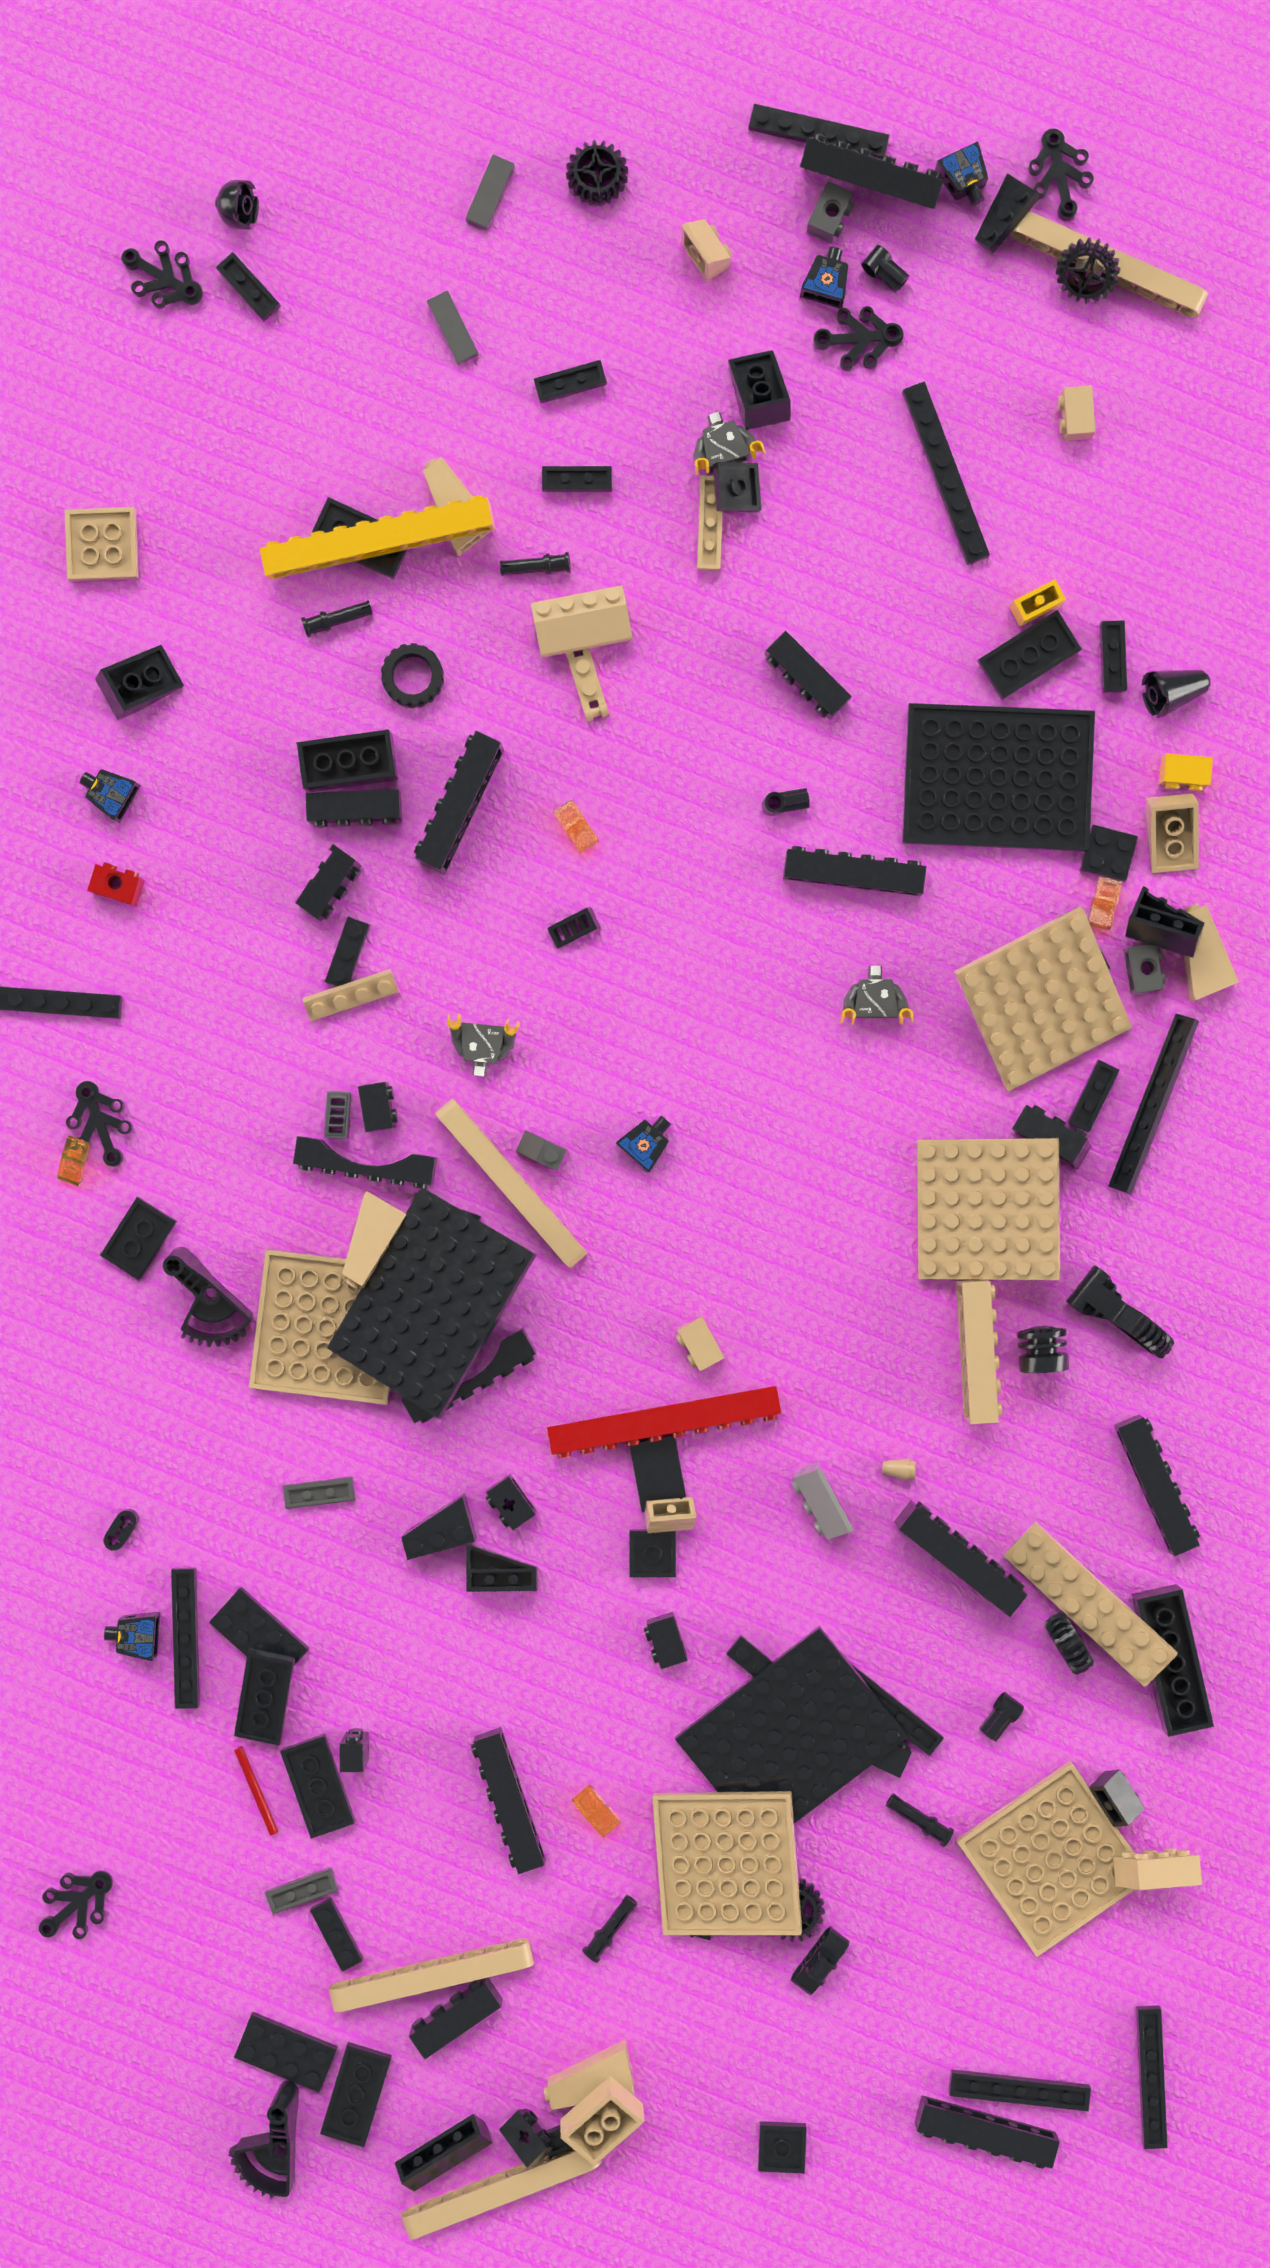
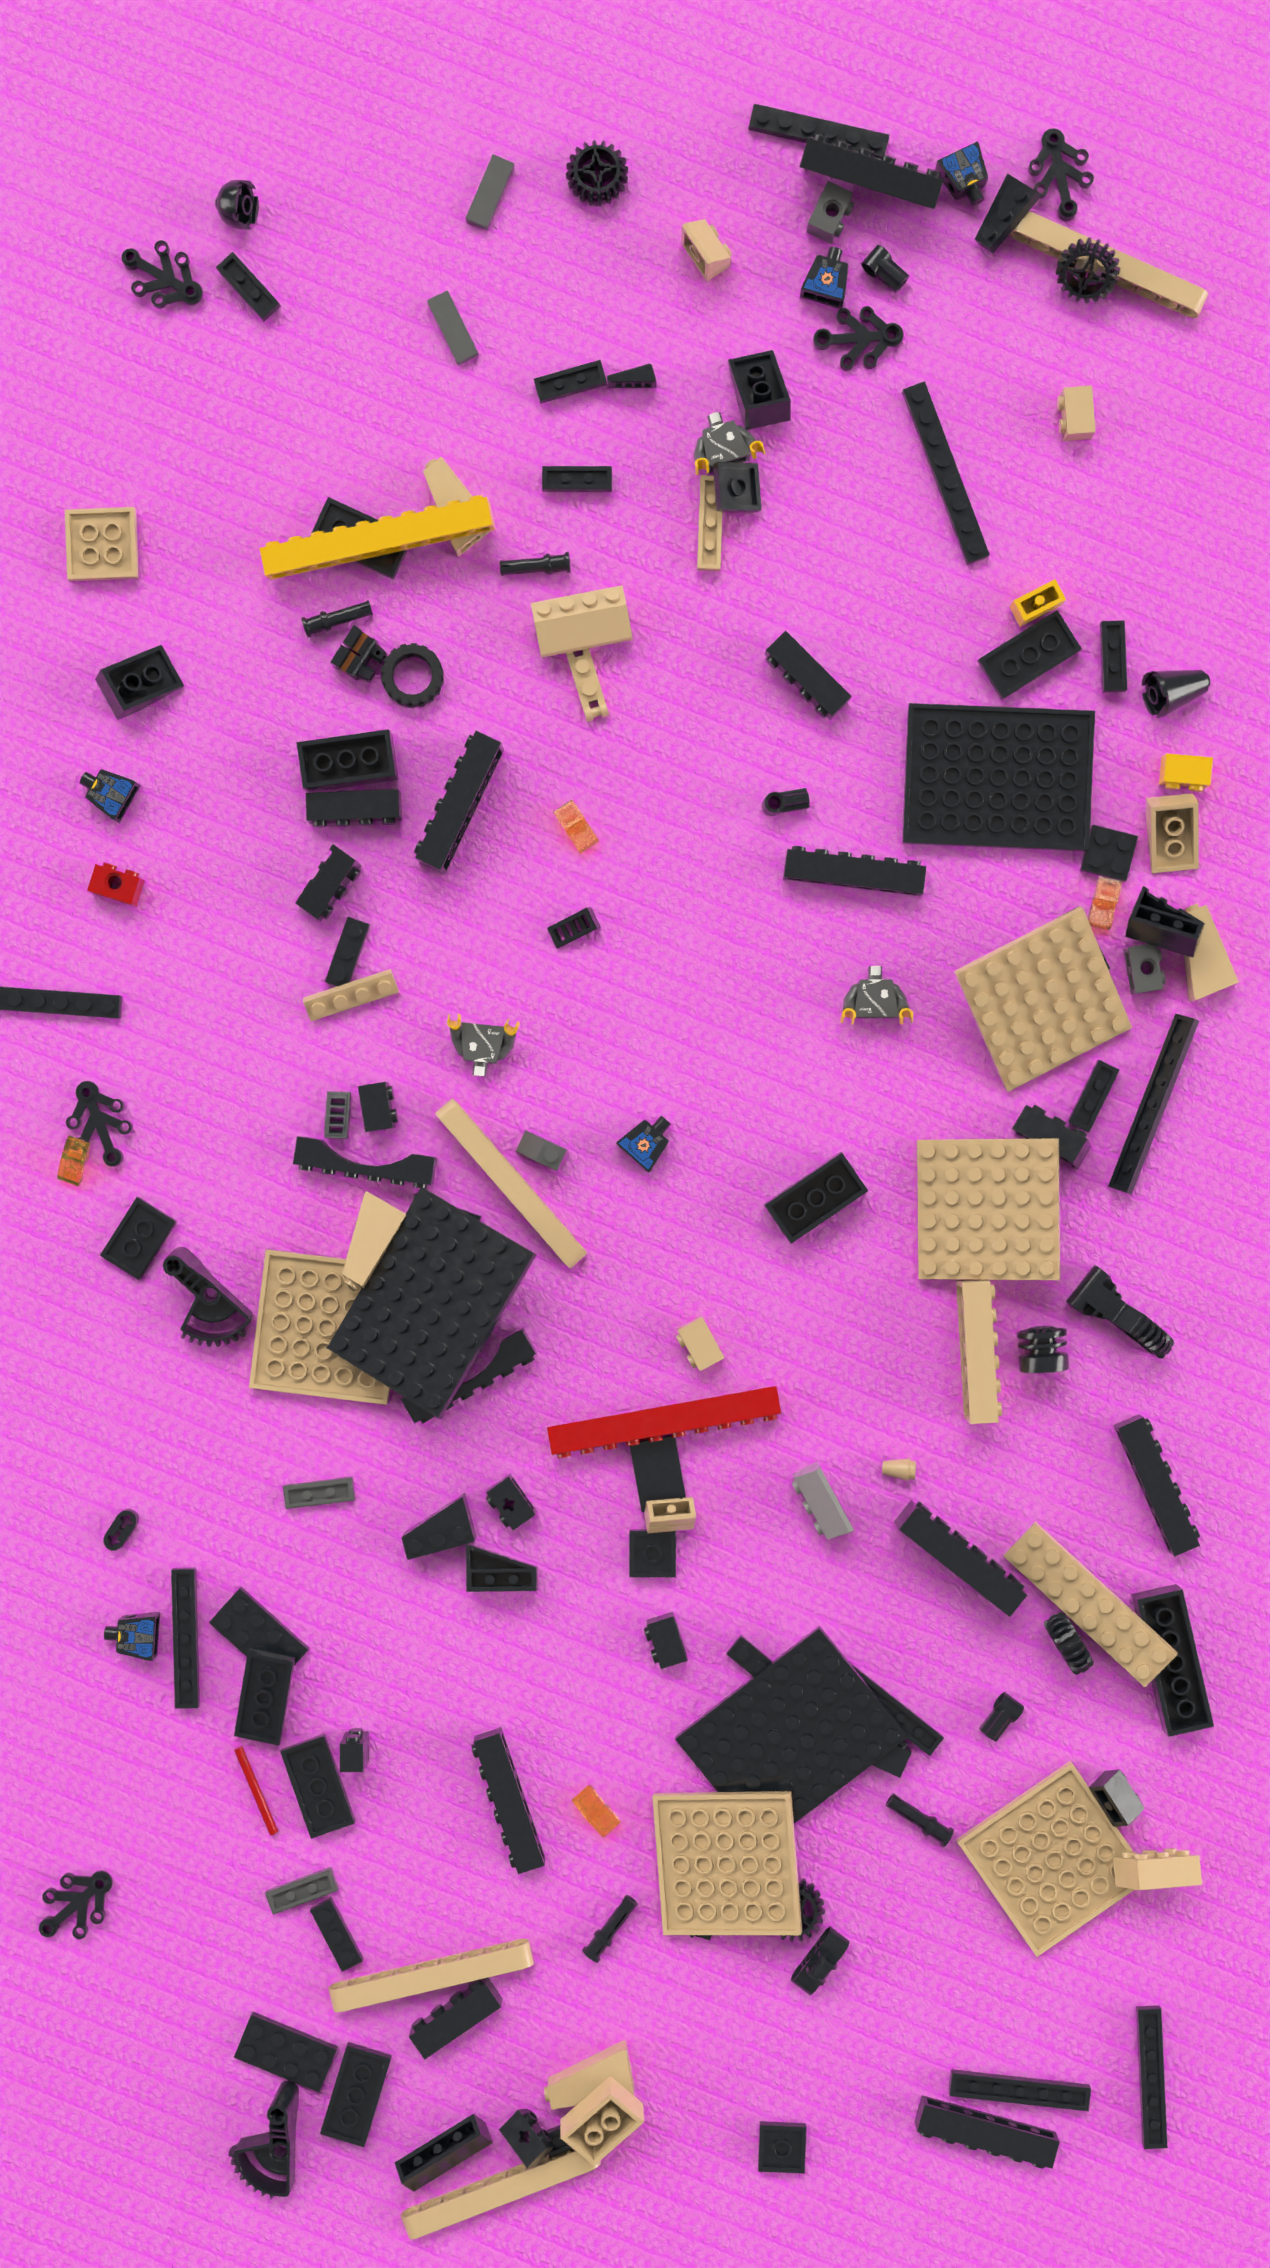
(363, 646): none -> black hips
(633, 378): none -> black slope
(815, 1197): none -> black brick

